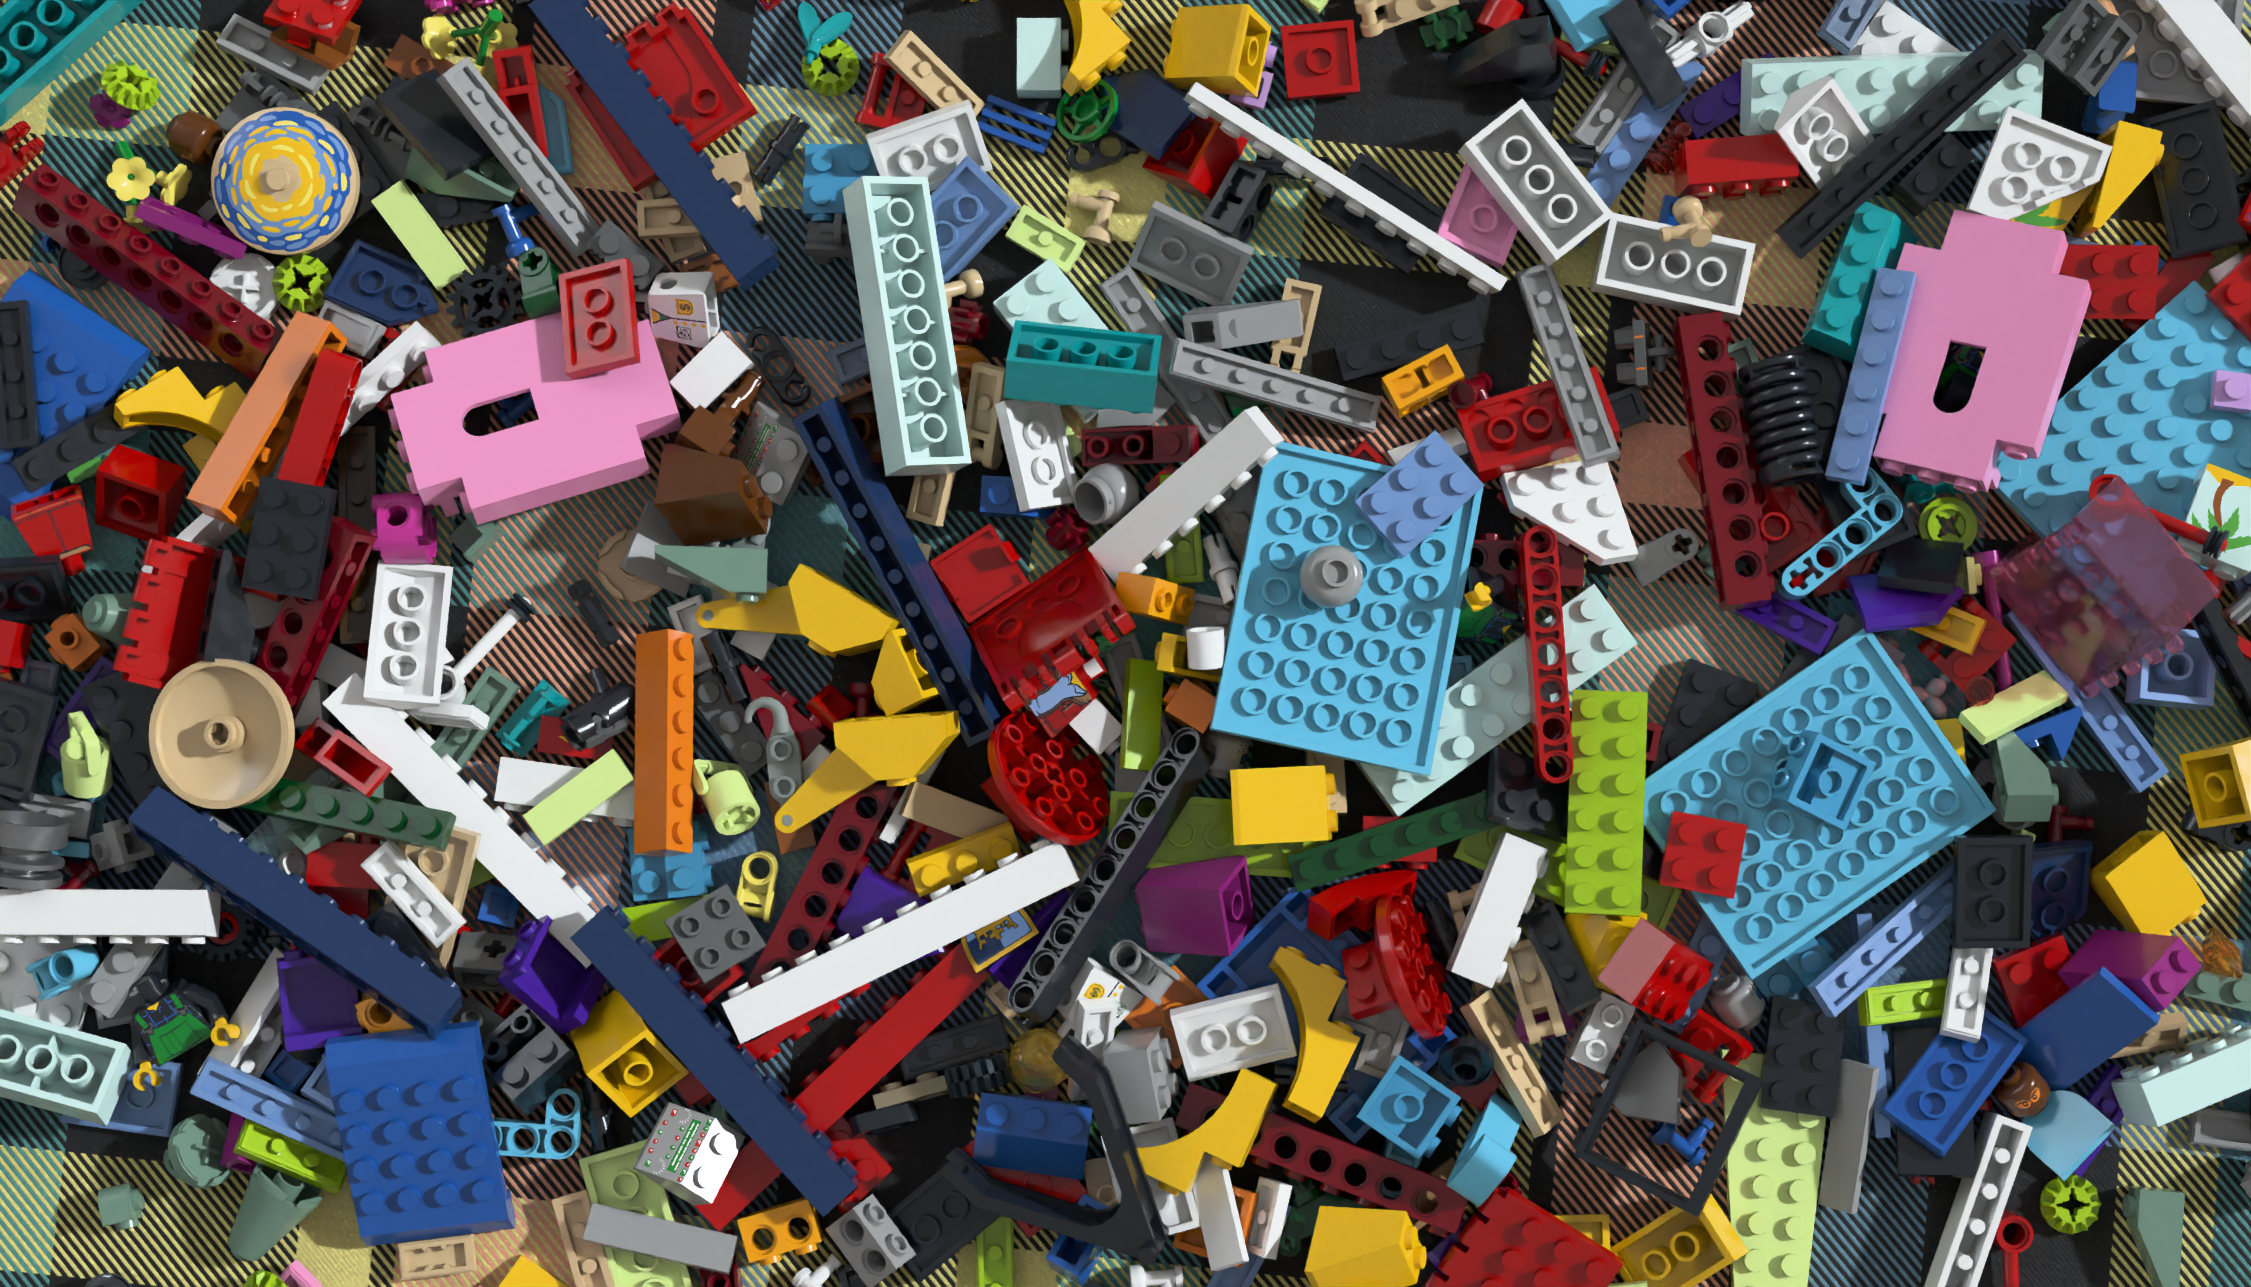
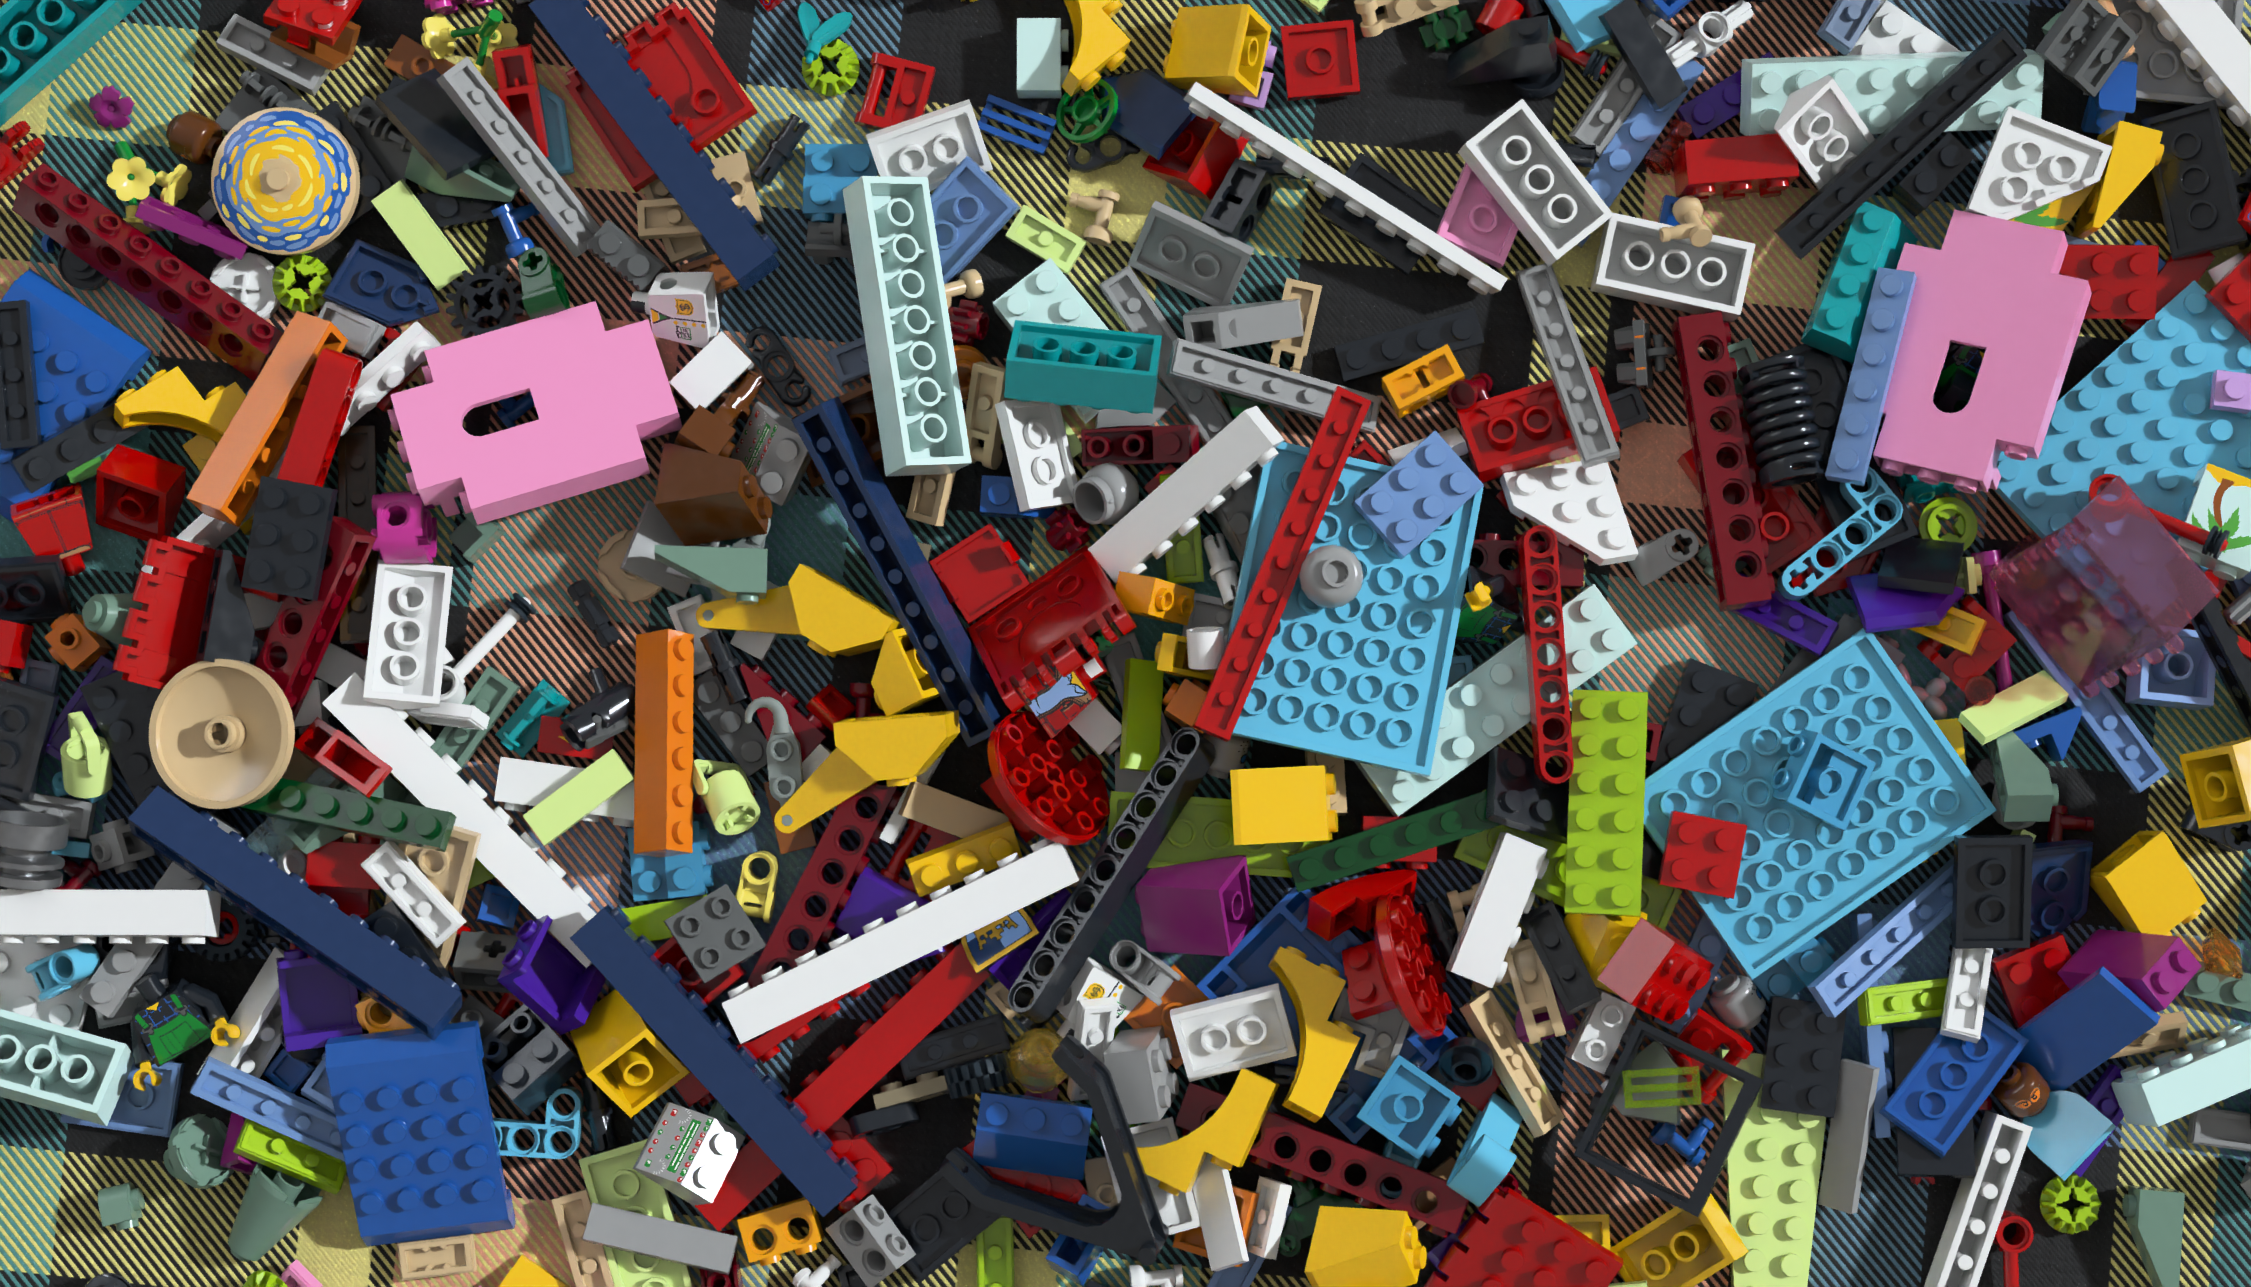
(125, 93): lime gear -> none
(599, 318): plate -> none
(929, 74): tan plate -> none
(1281, 564): none -> red plate
(1629, 1089): none -> clear neon green tile

